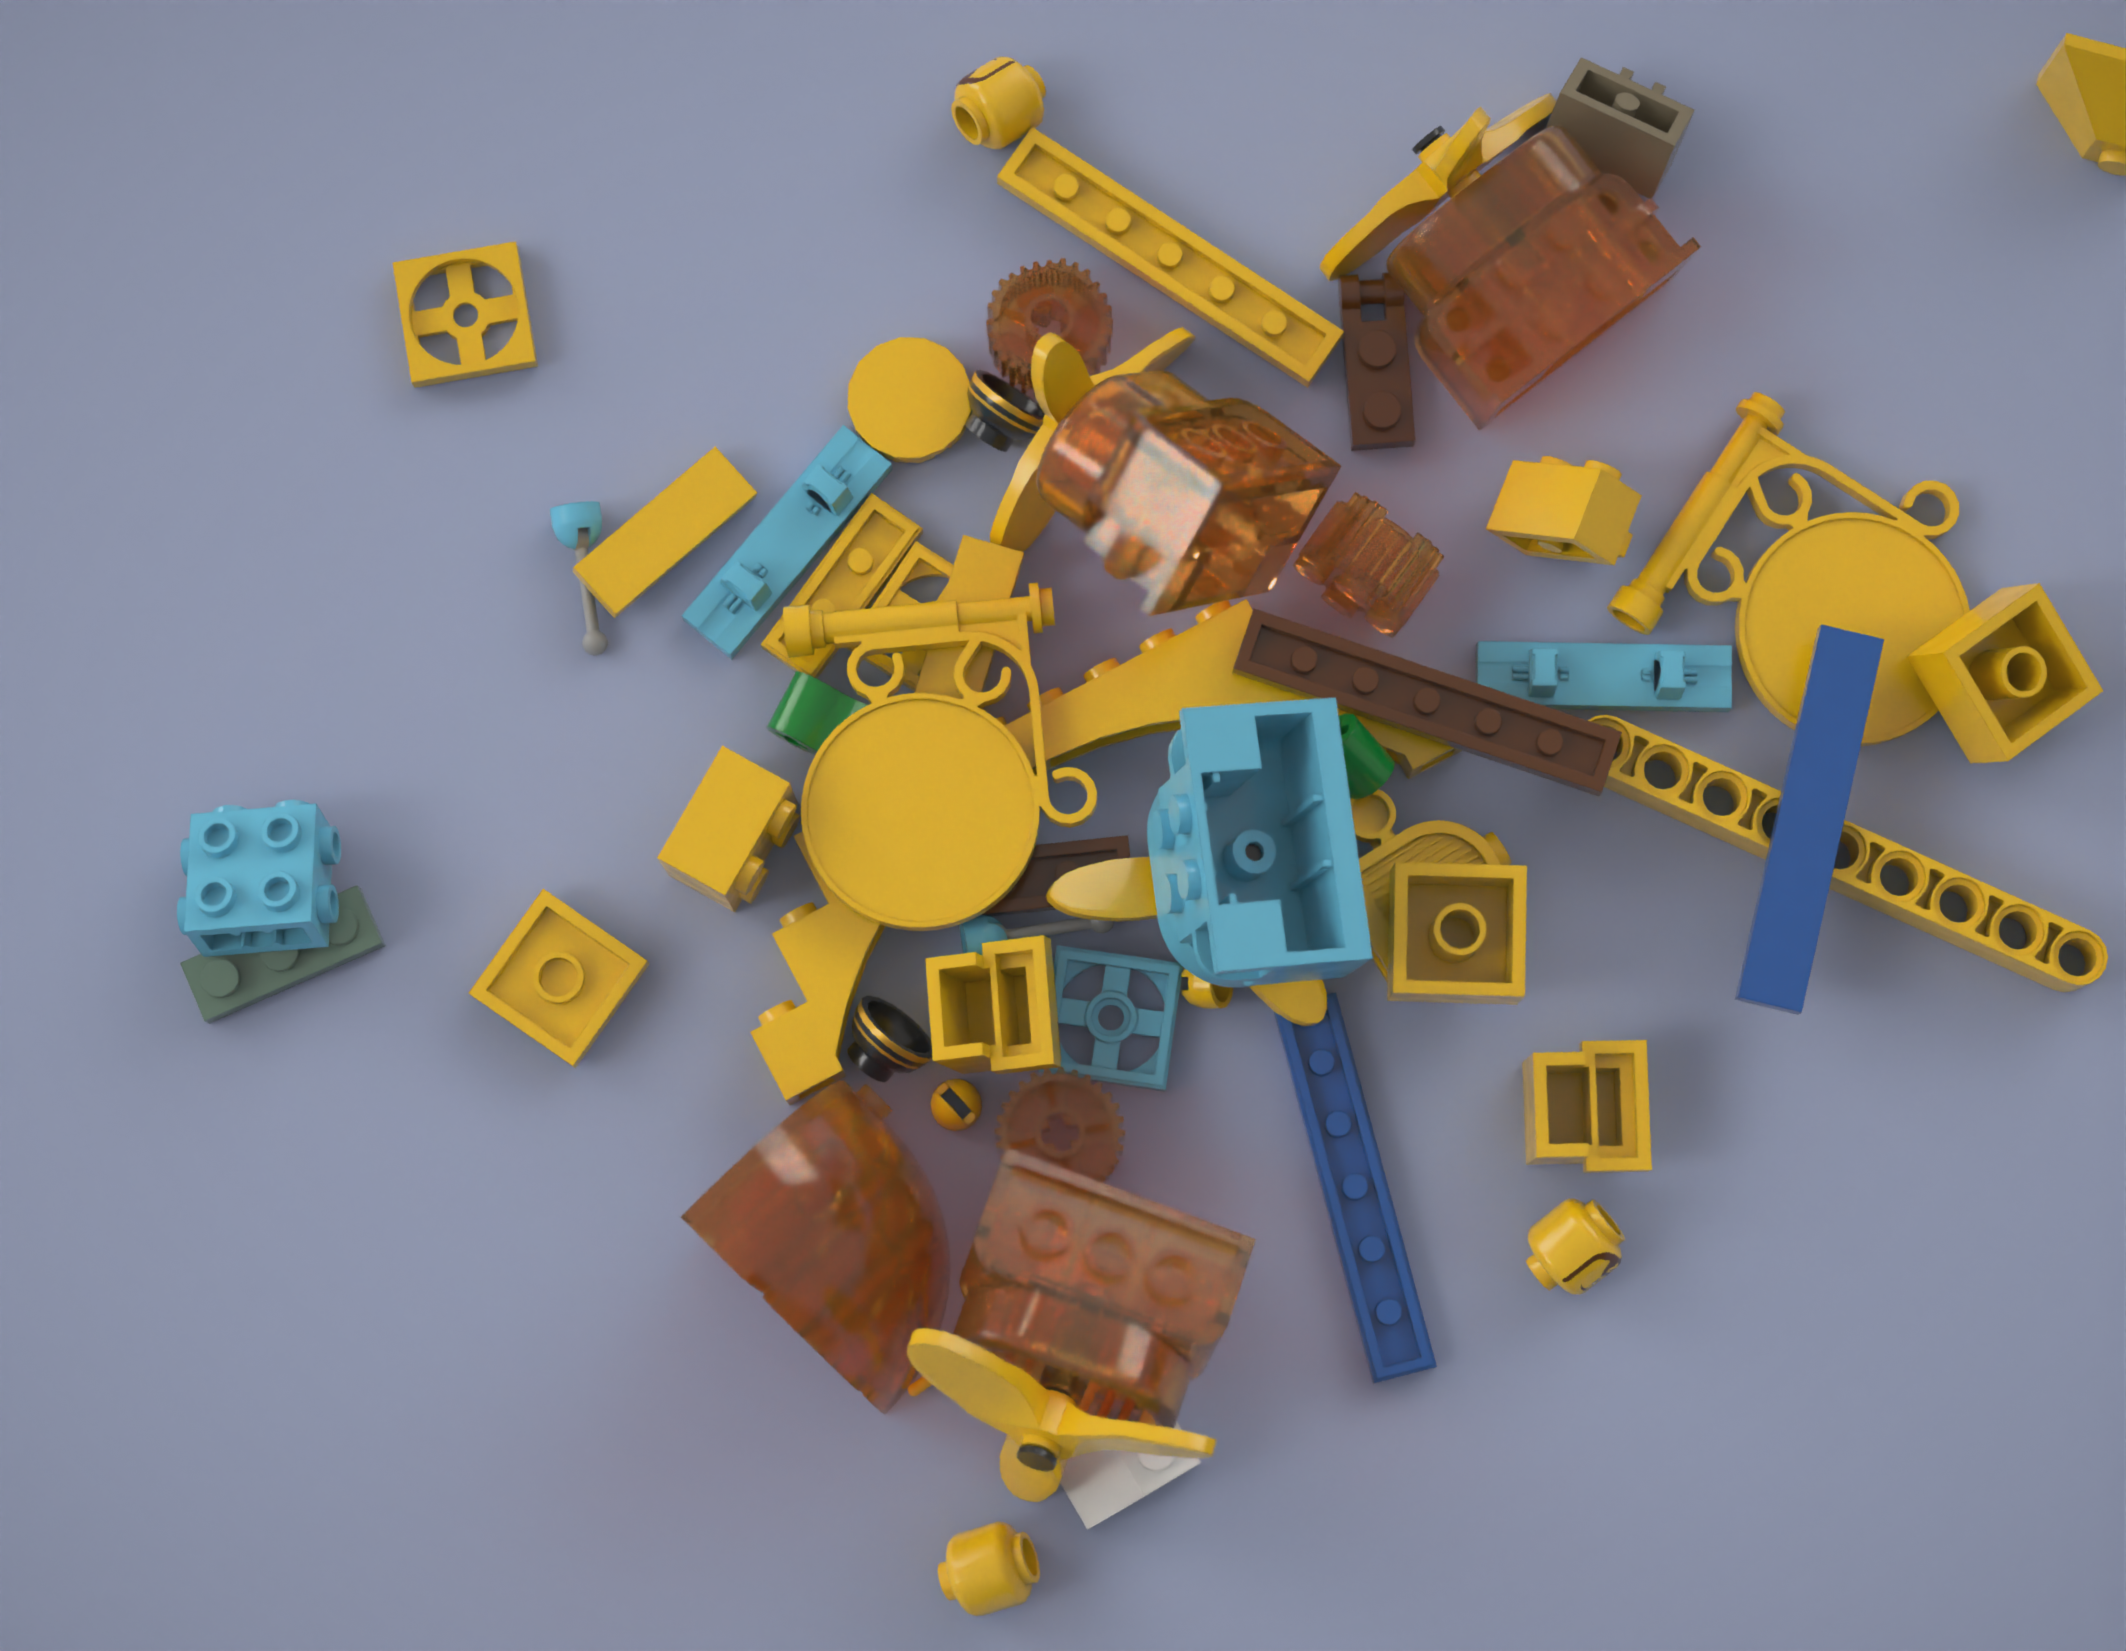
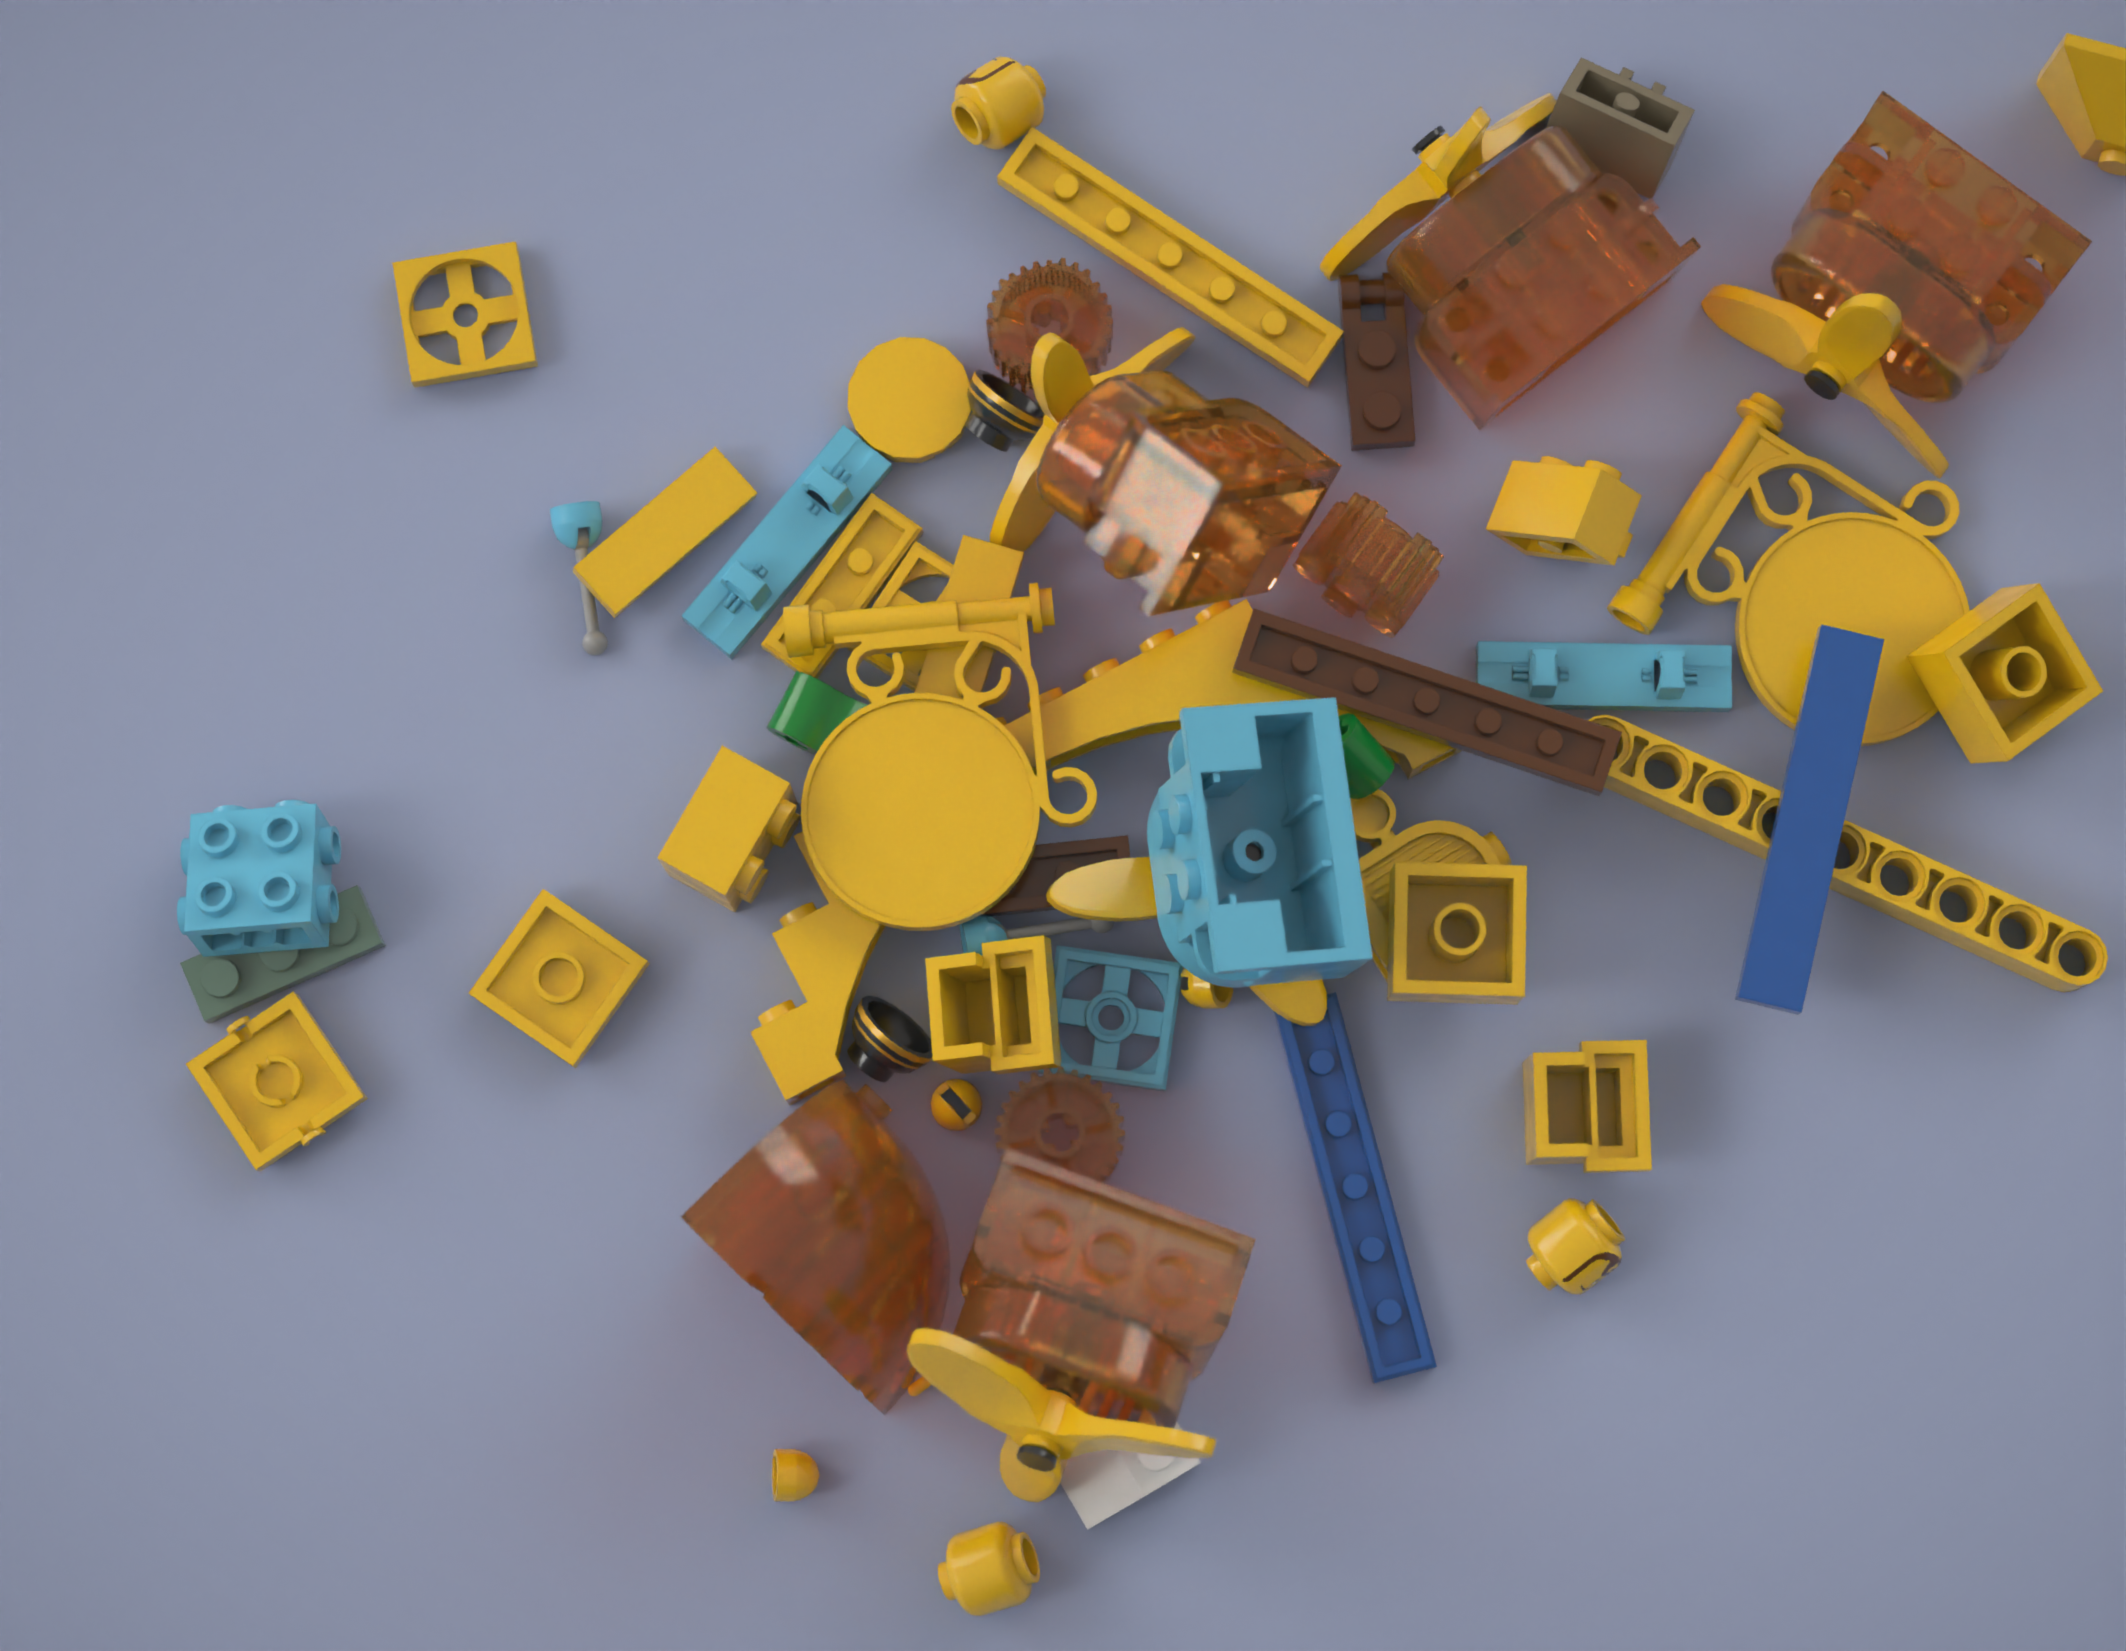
(276, 1081): none -> yellow plate
(793, 1475): none -> yellow hinge
(1903, 274): none -> clear orange brick

